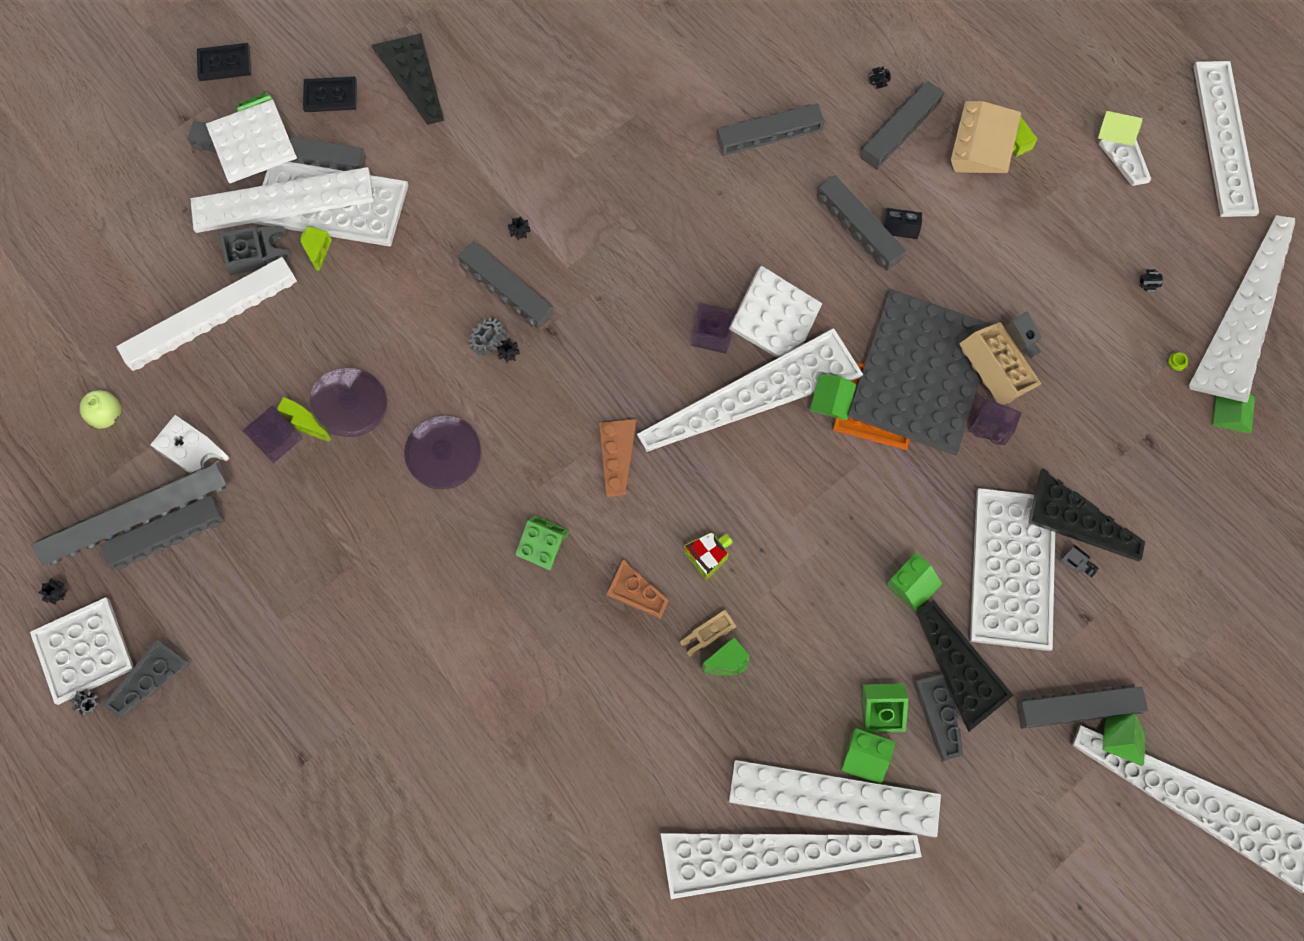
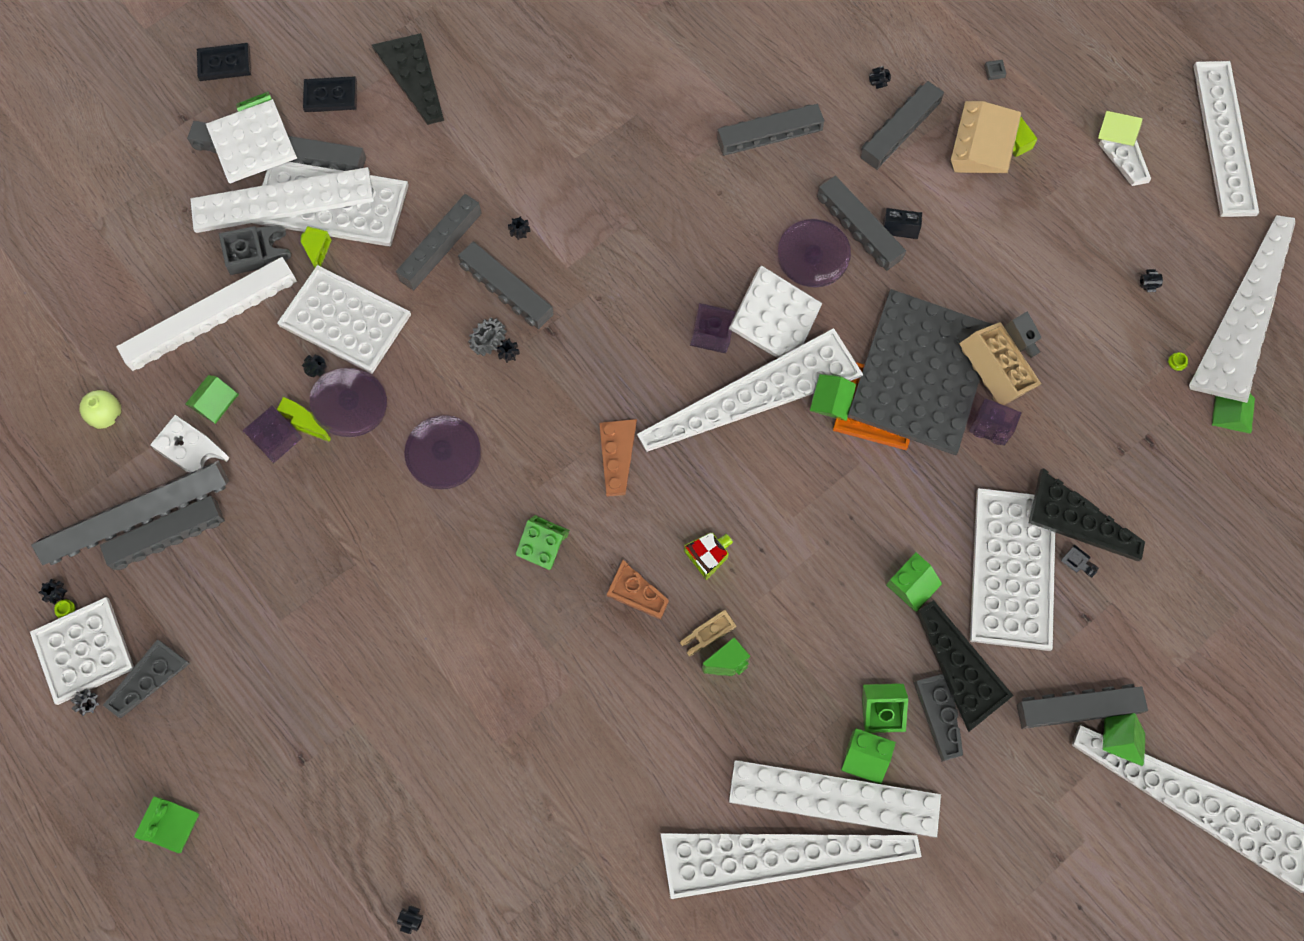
(64, 608): none -> lime plate
(166, 824): none -> bright green bracket
(212, 398): none -> bright green slope
(314, 366): none -> black gear
(344, 319): none -> white plate
(410, 919): none -> black gear
(439, 242): none -> dark grey brick
(814, 253): none -> clear purple dish
(995, 69): none -> dark grey plate

